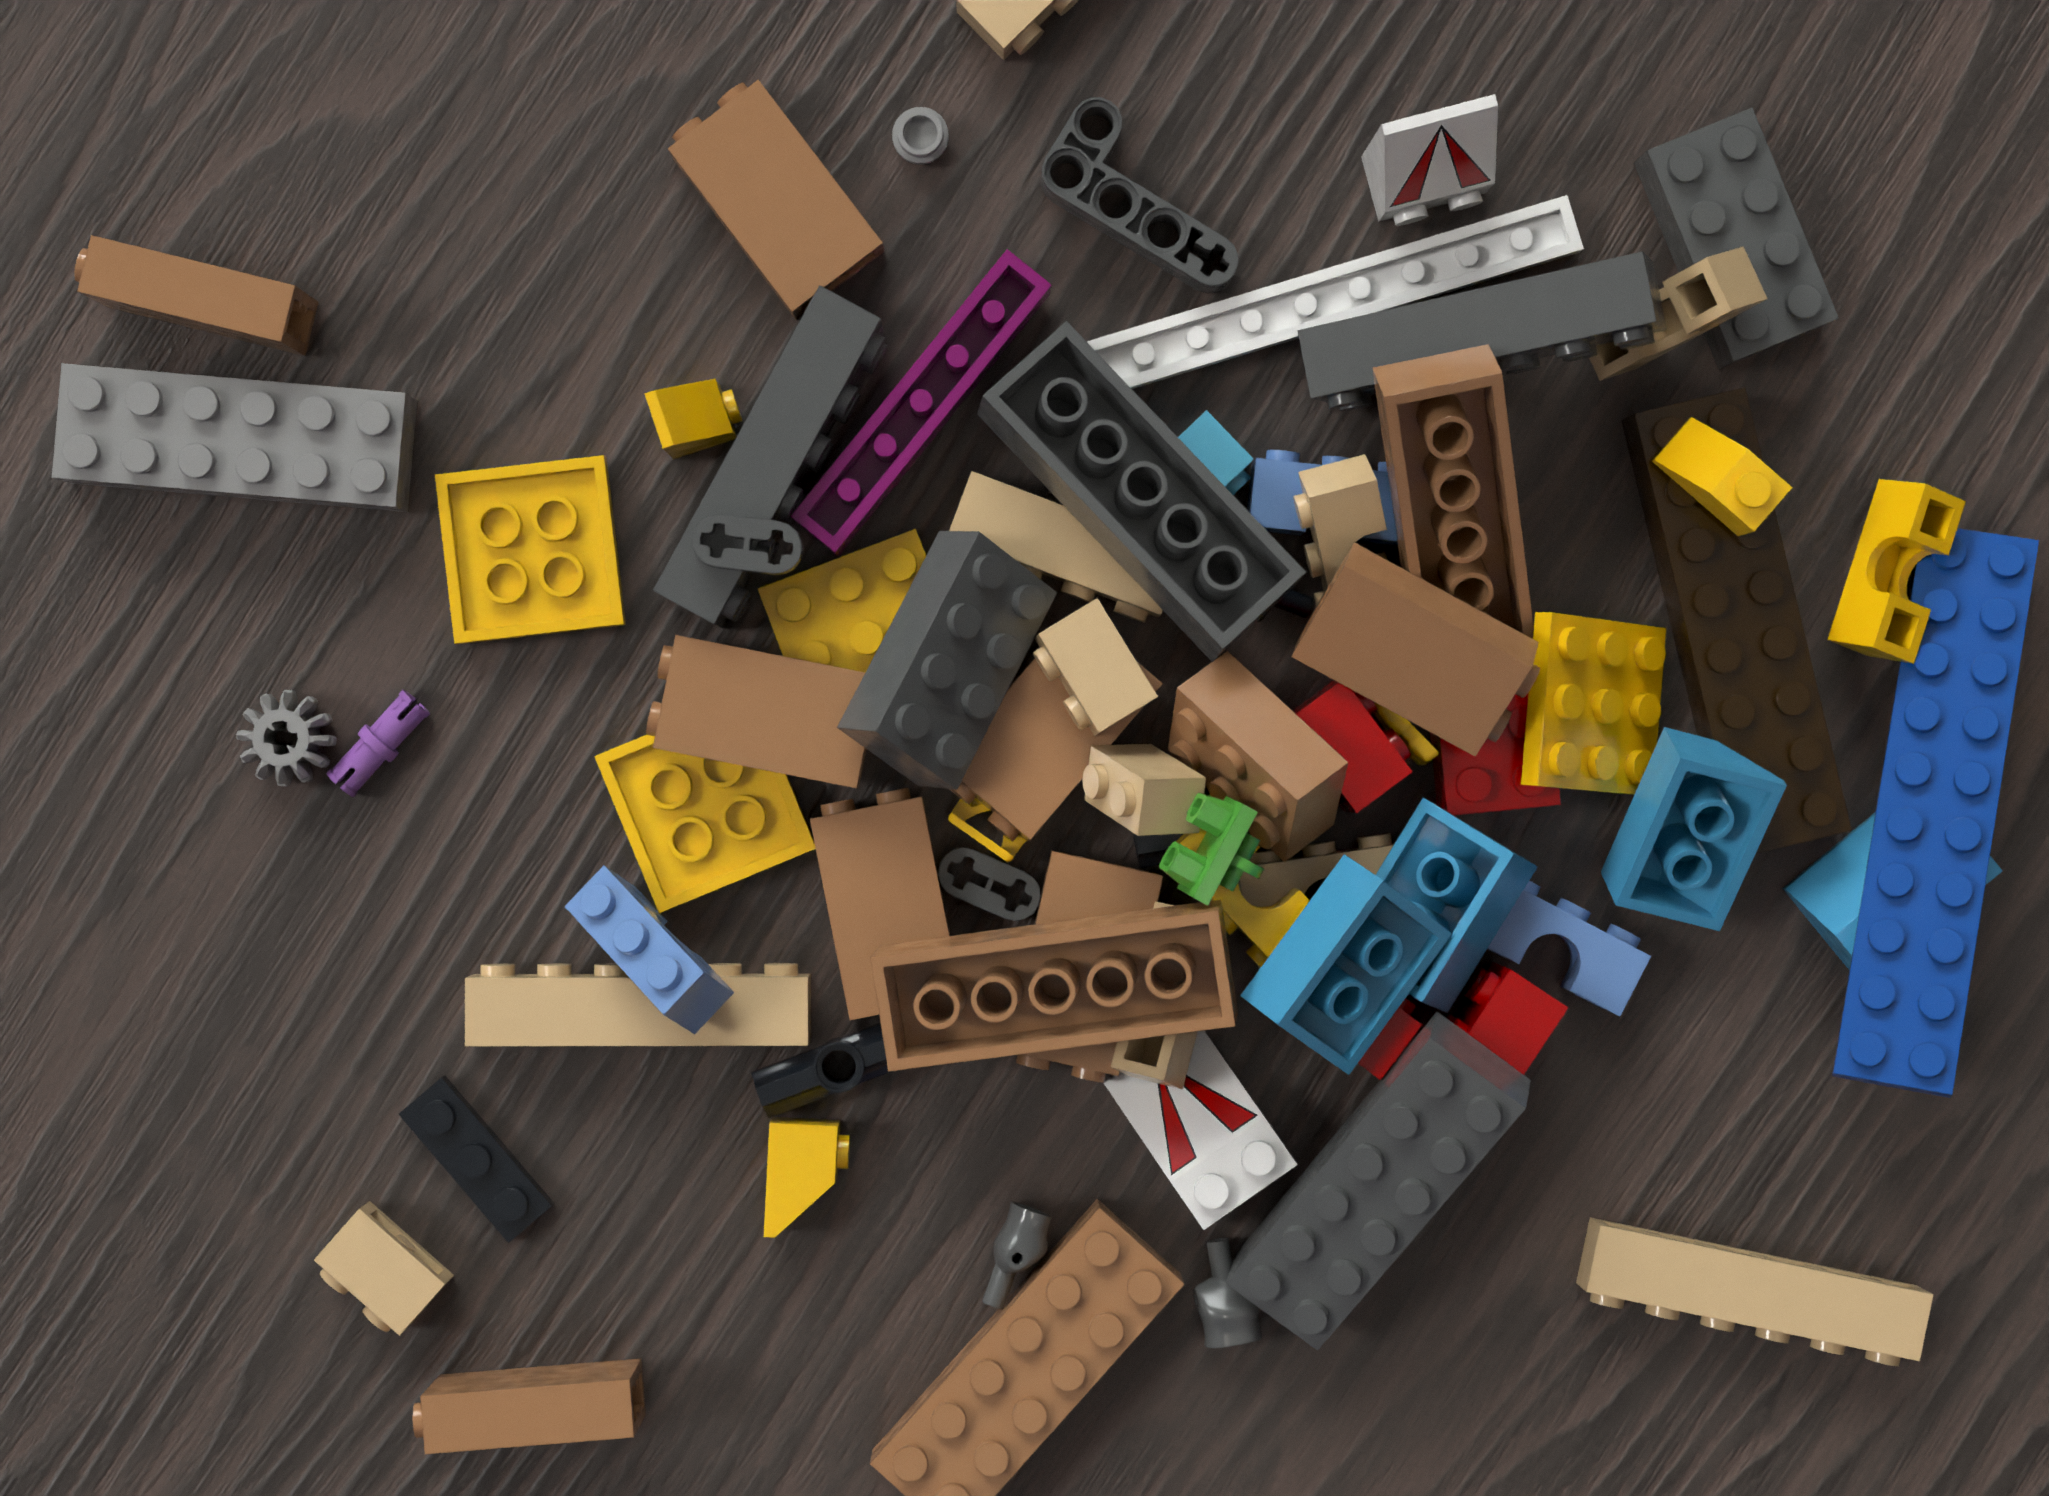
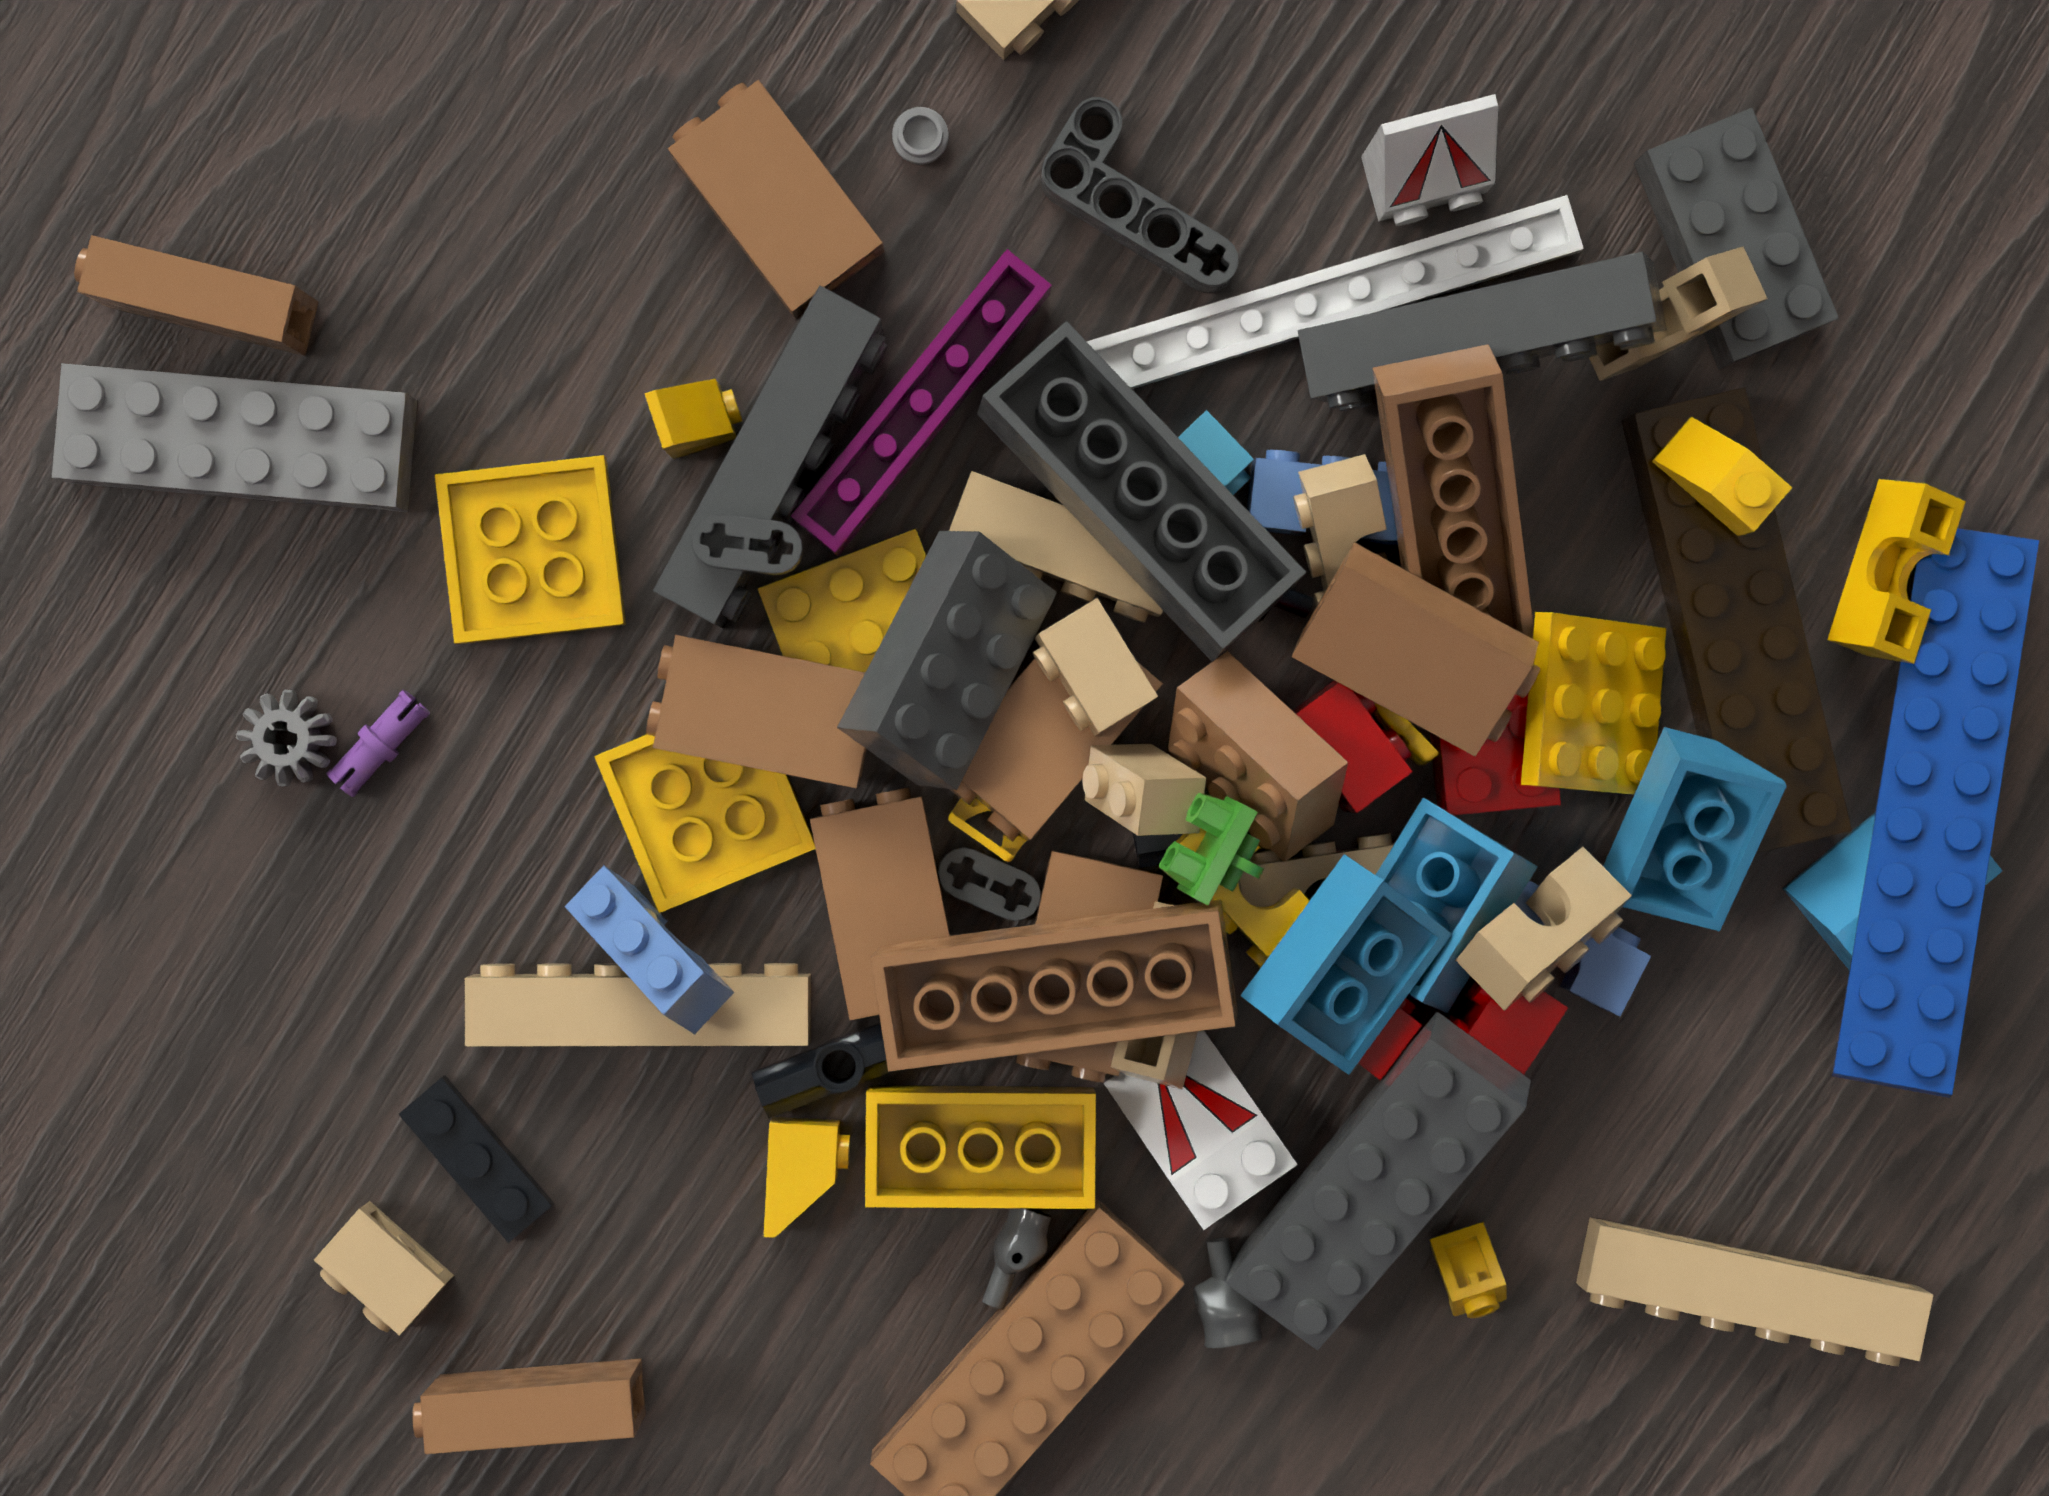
(980, 1147): none -> yellow brick
(1470, 1271): none -> yellow bracket
(1516, 954): none -> tan arch

